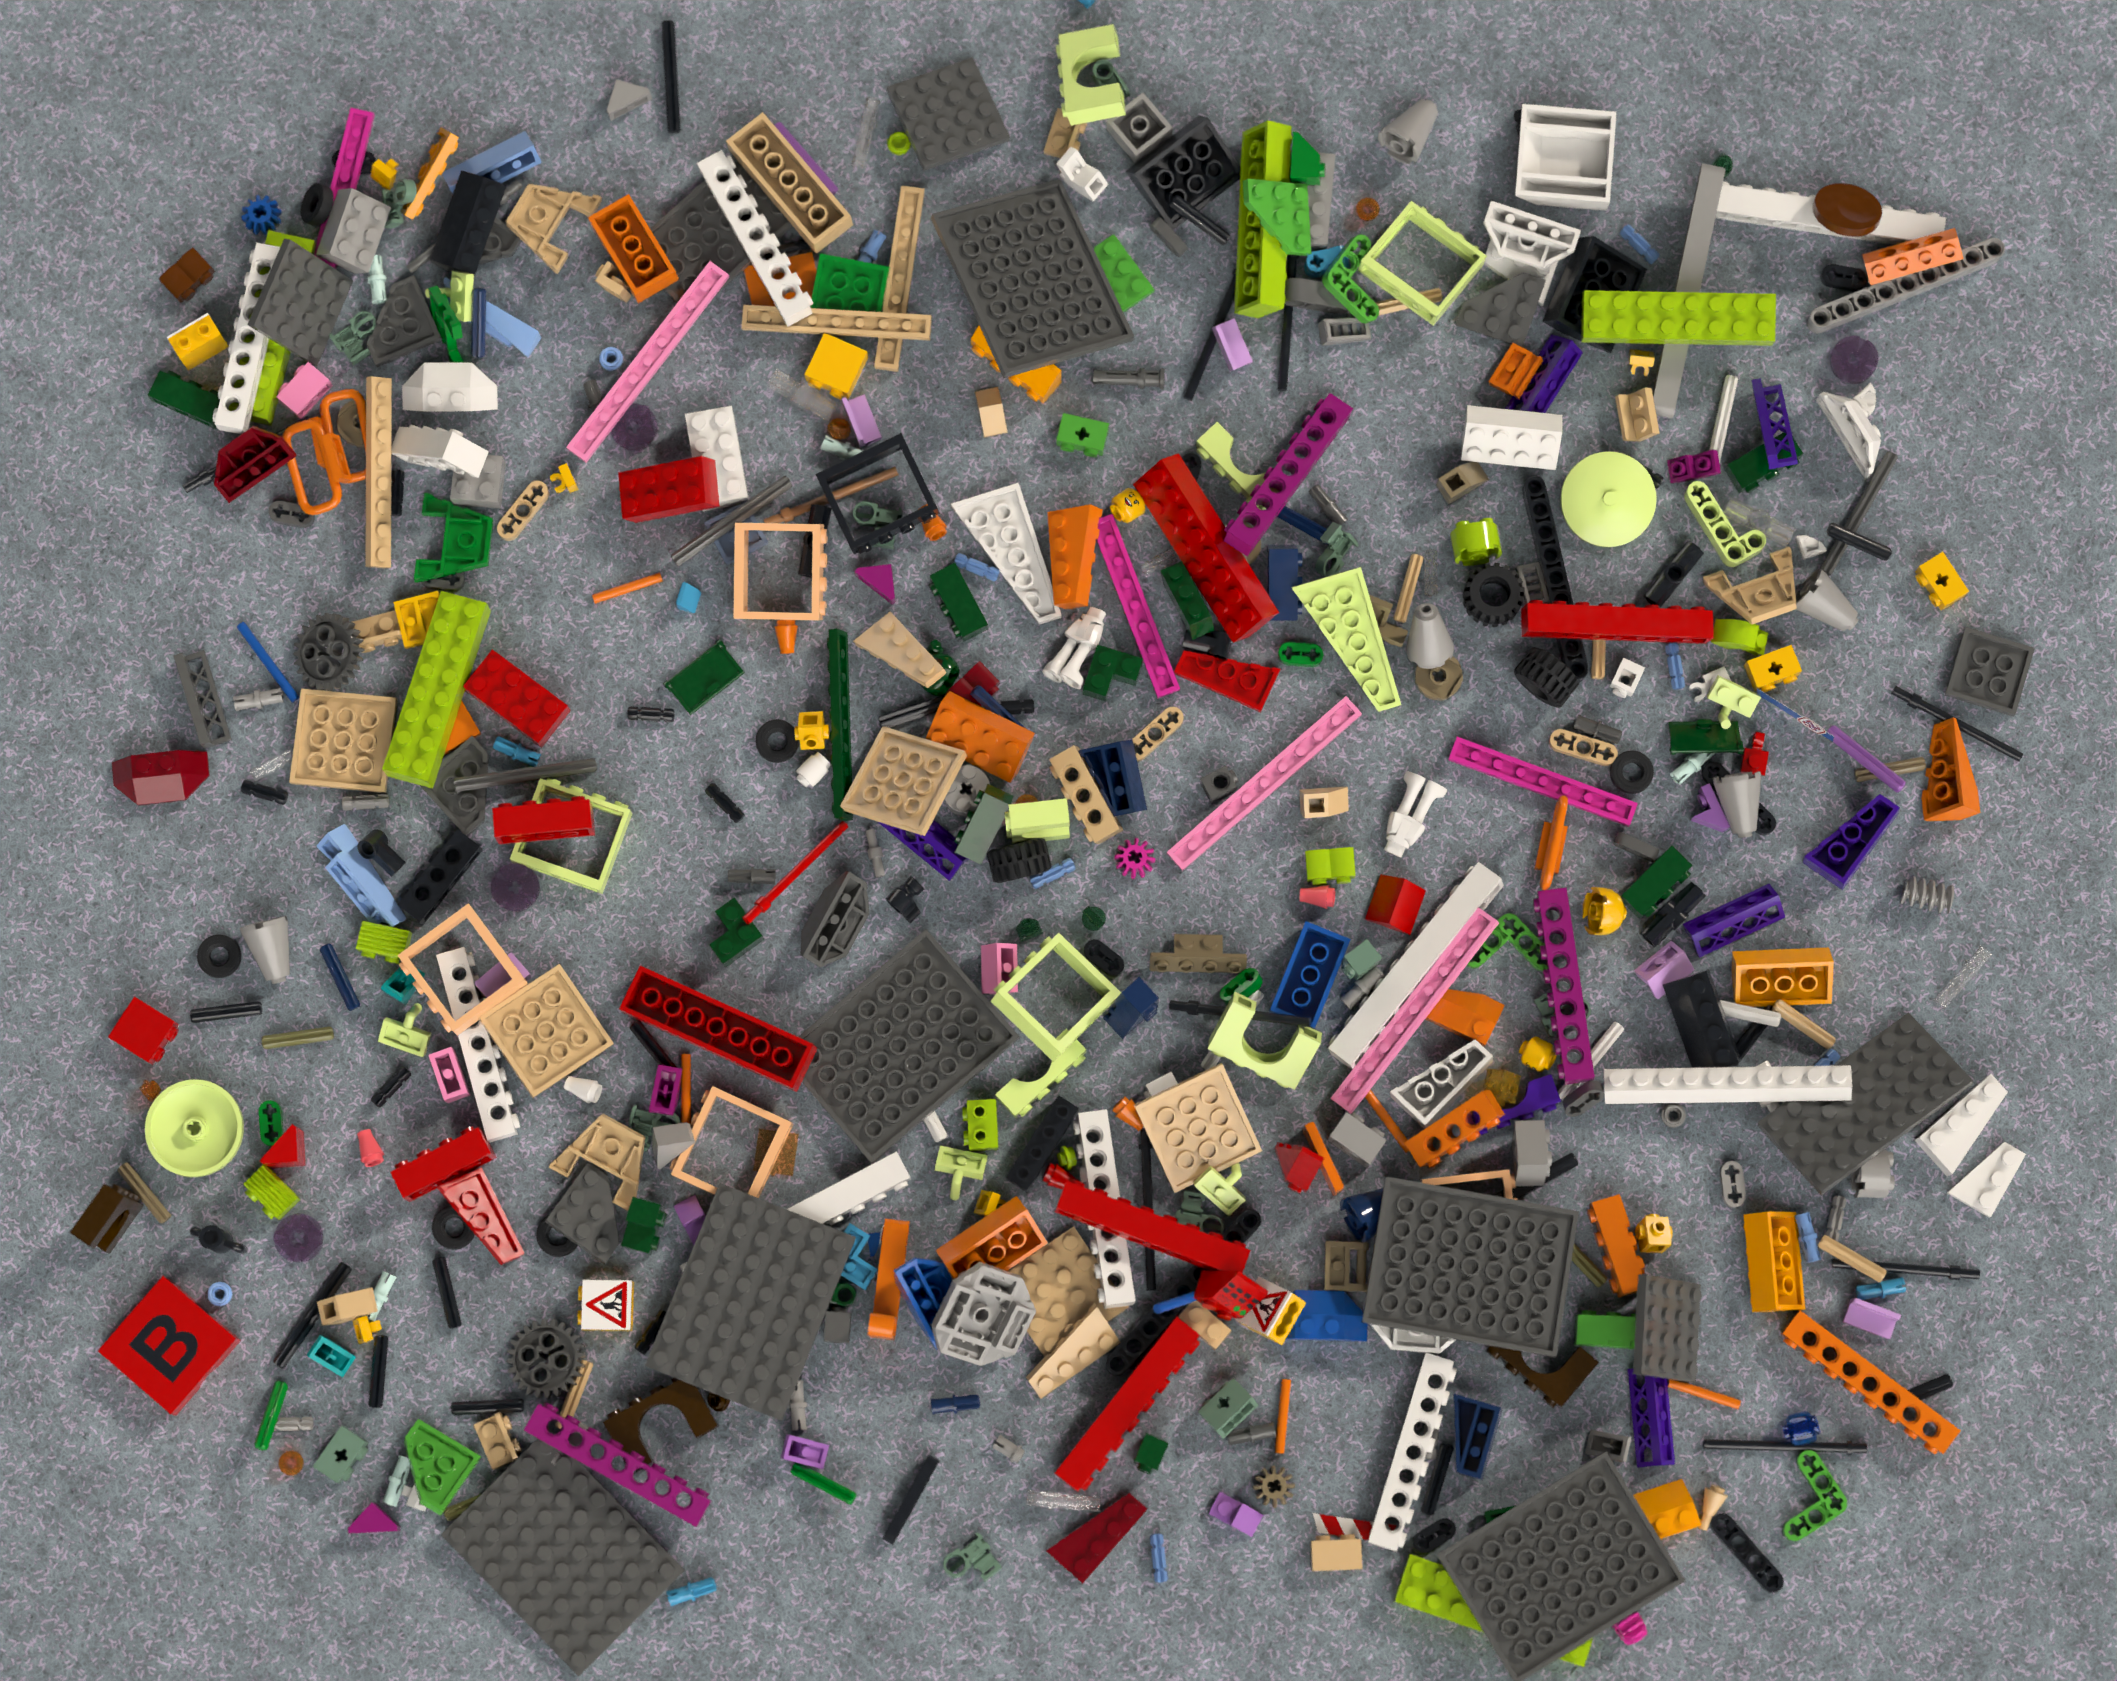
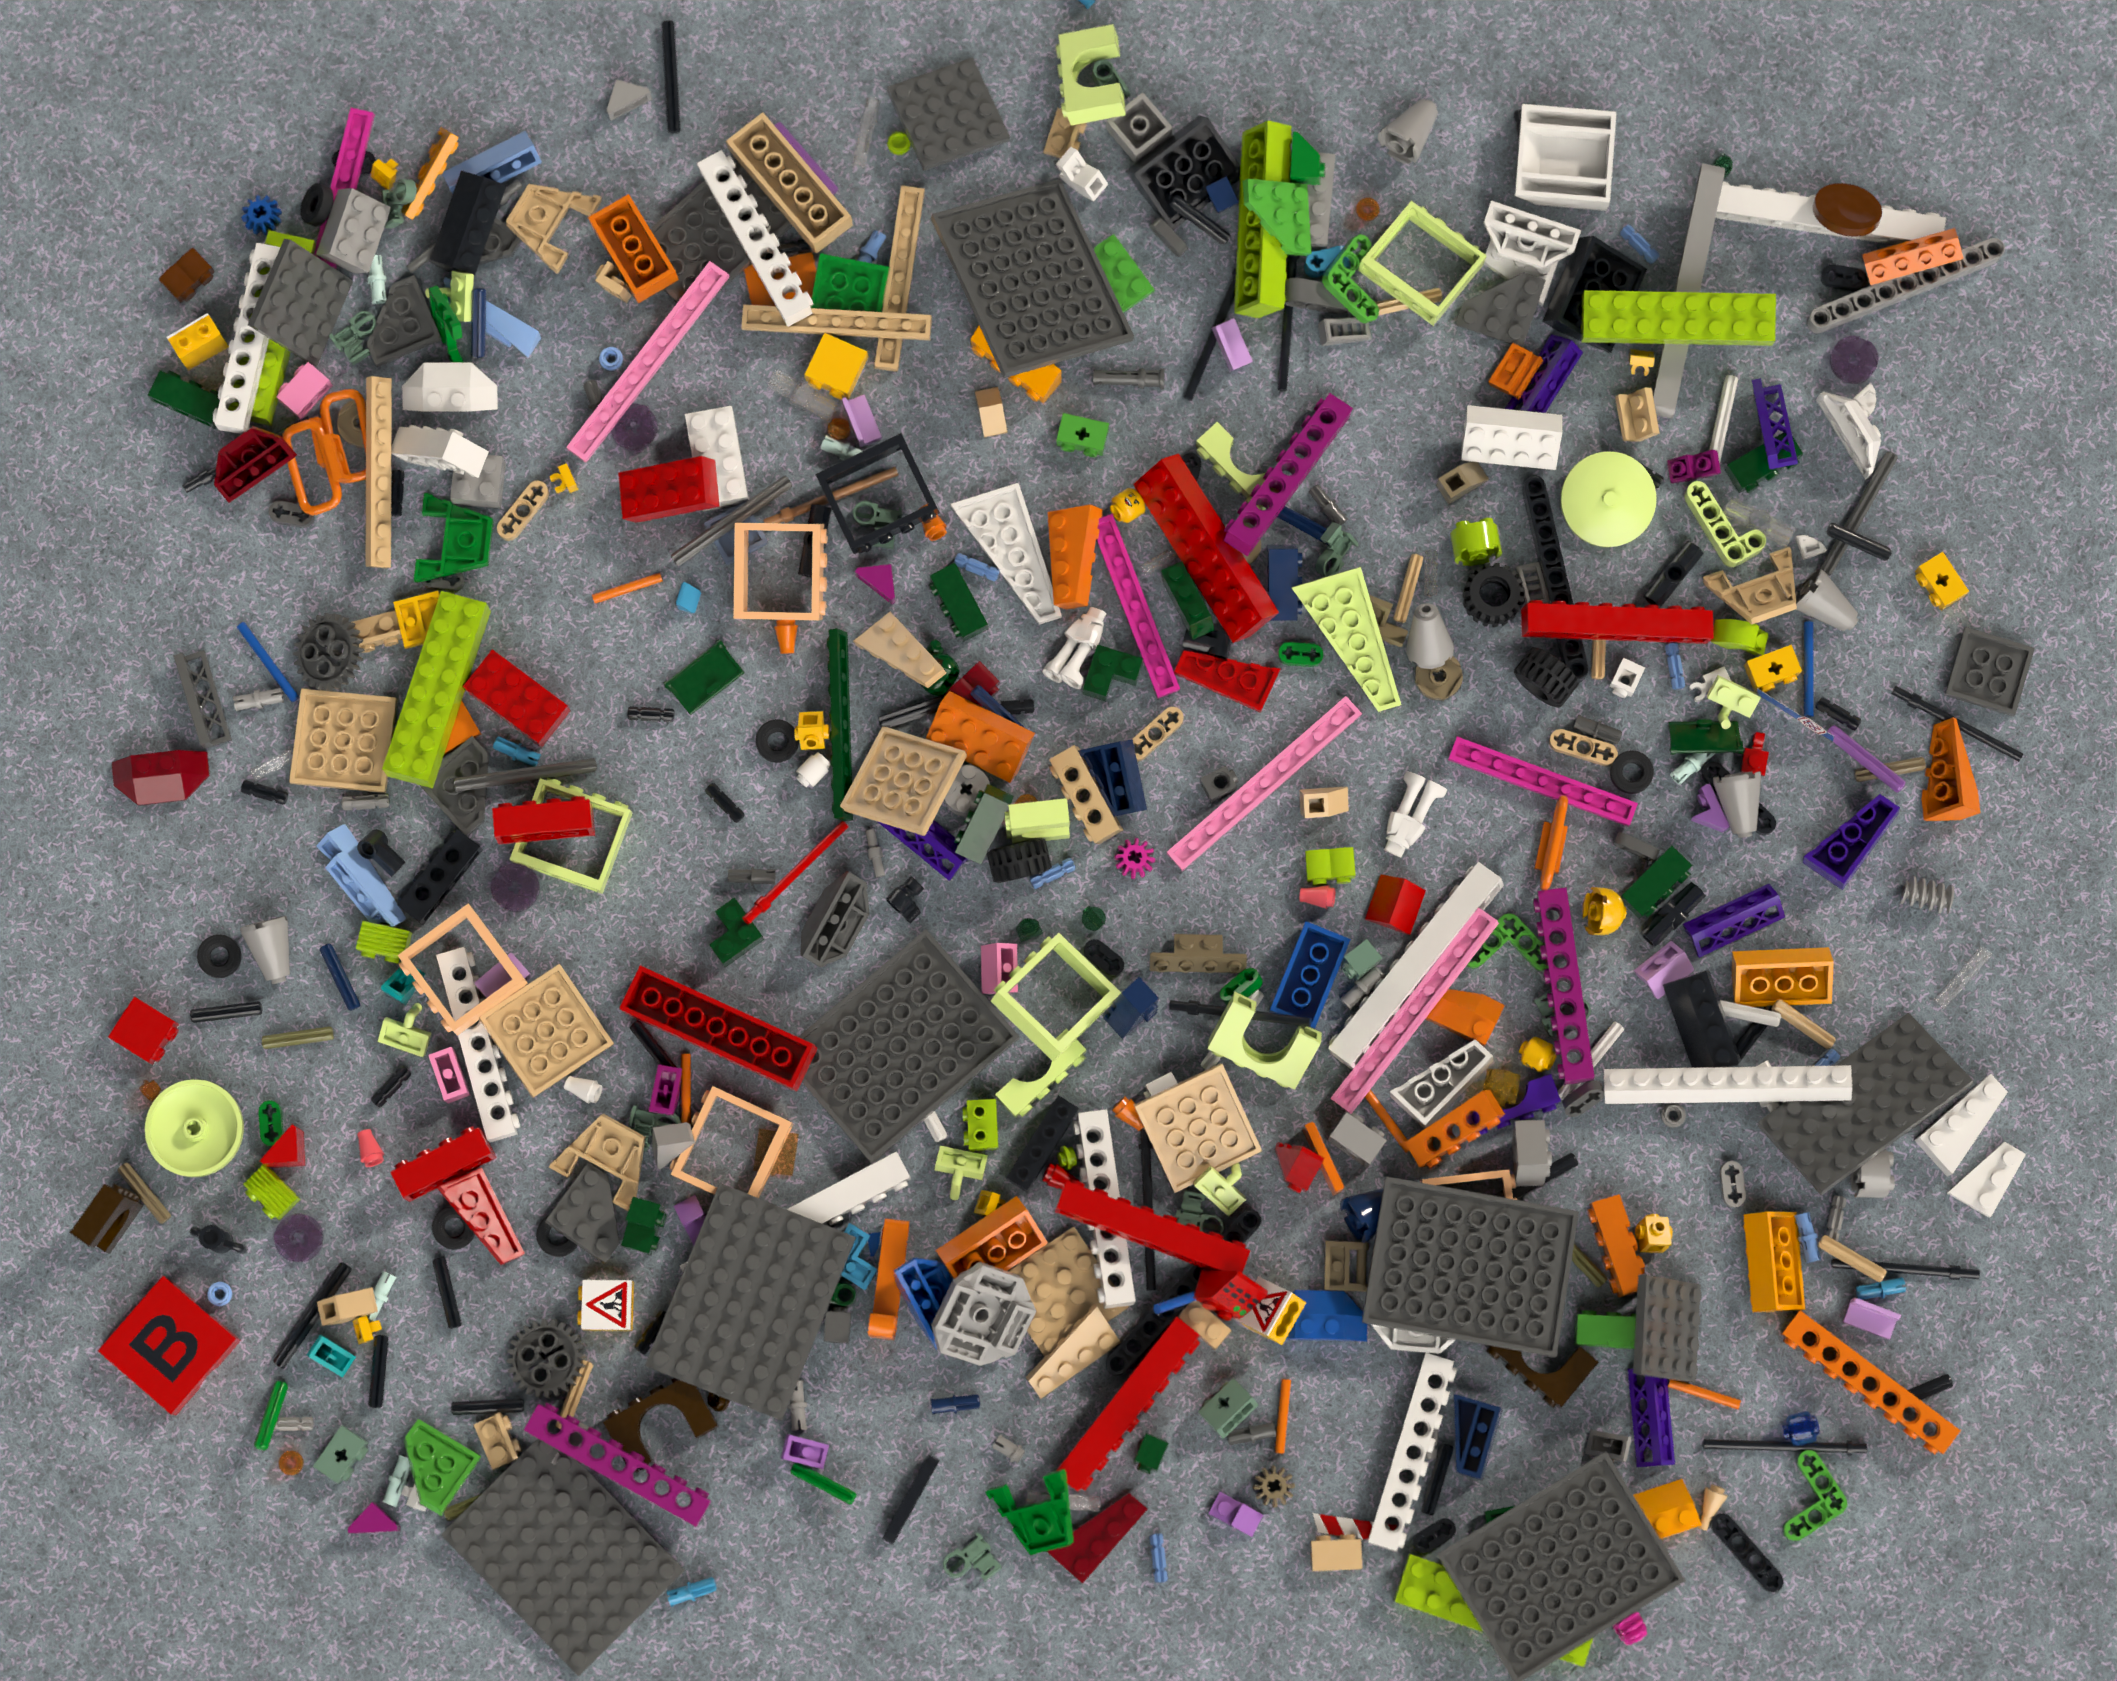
(1041, 1524): none -> green wing
(1222, 195): none -> dark blue panel
(1808, 670): none -> blue bar
(1838, 713): none -> black axle

